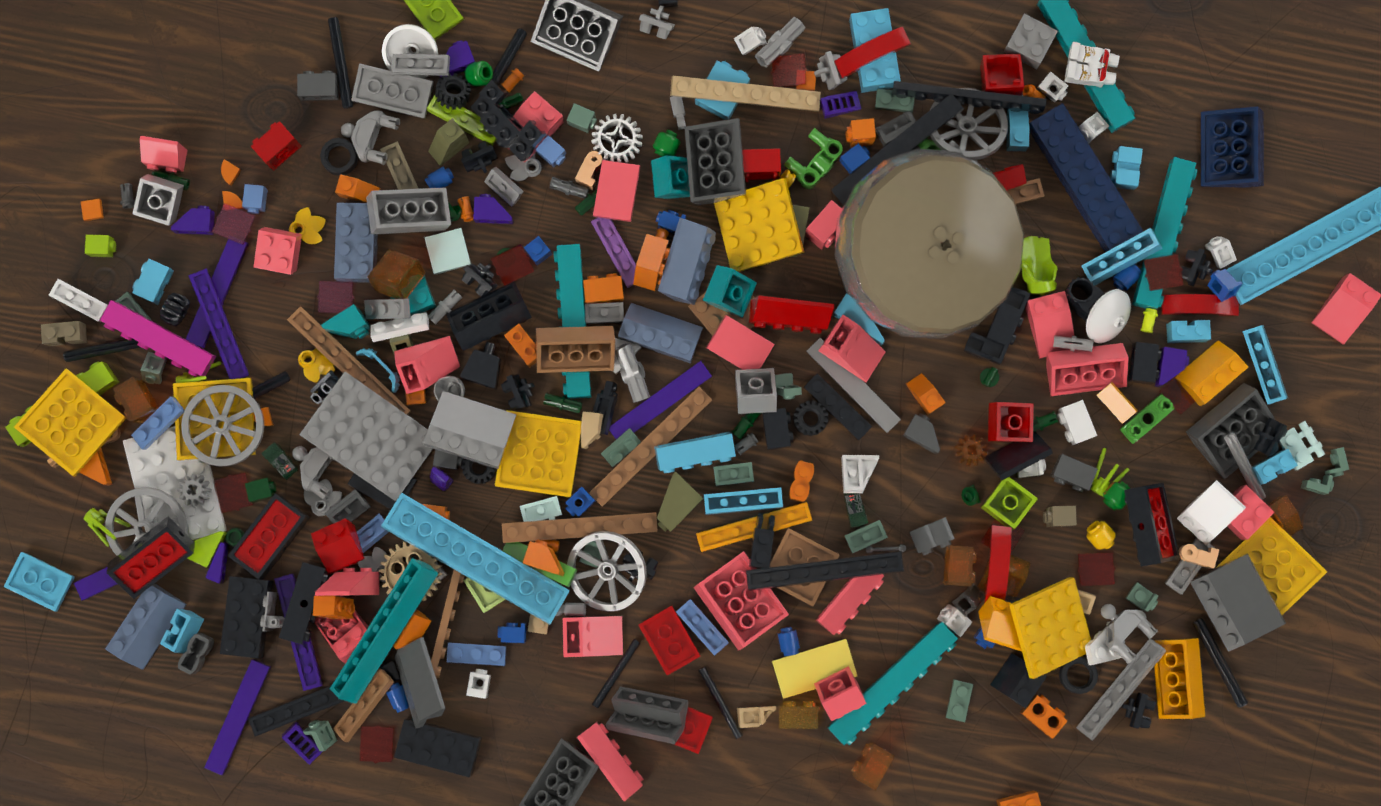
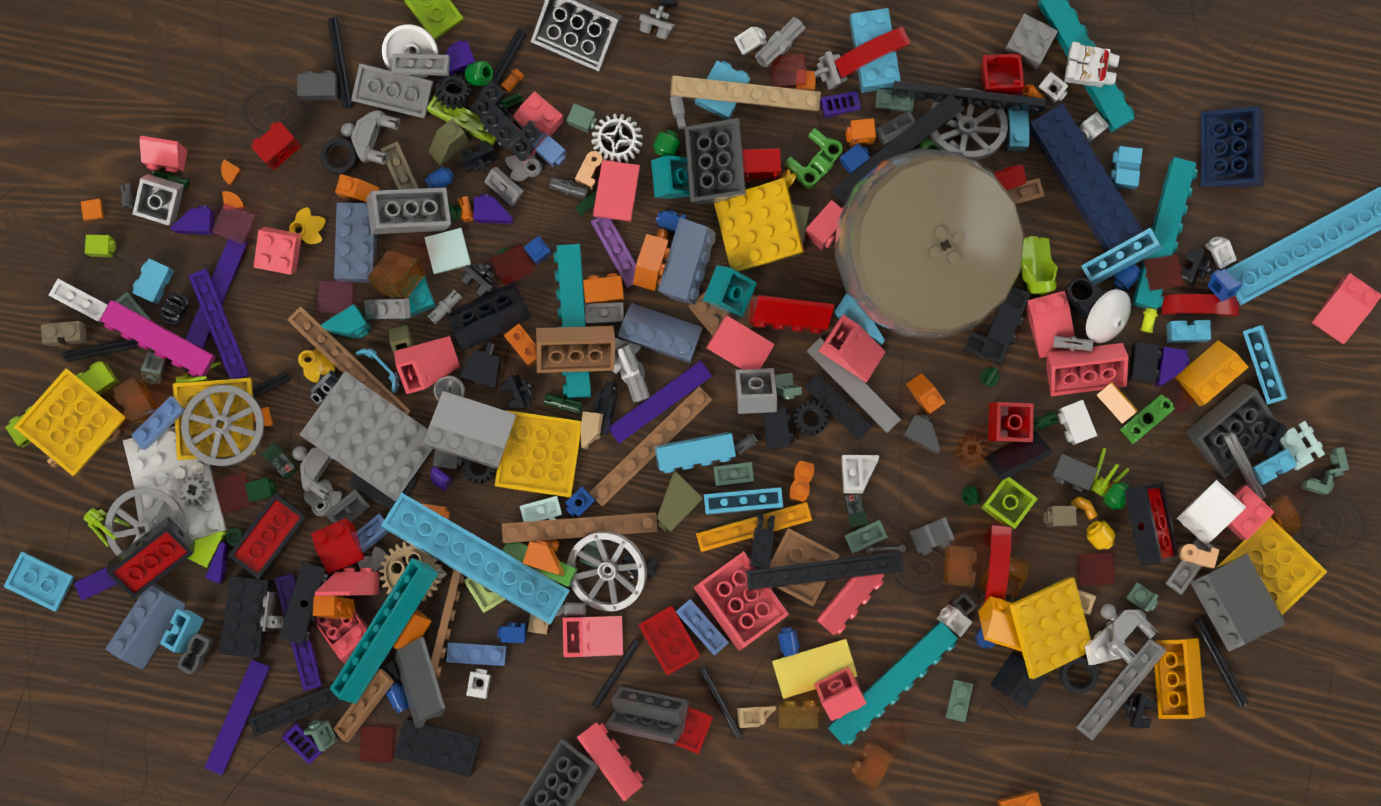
(97, 469): orange slope -> none
(254, 198): medium blue brick -> none
(399, 327): white plate -> none
(416, 398): orange tile -> none
(621, 447): sand green plate -> none
(744, 424): dark green axle -> none
(1034, 470): white bracket -> none
(1041, 720): orange brick -> none
(1086, 505): none -> light orange arm

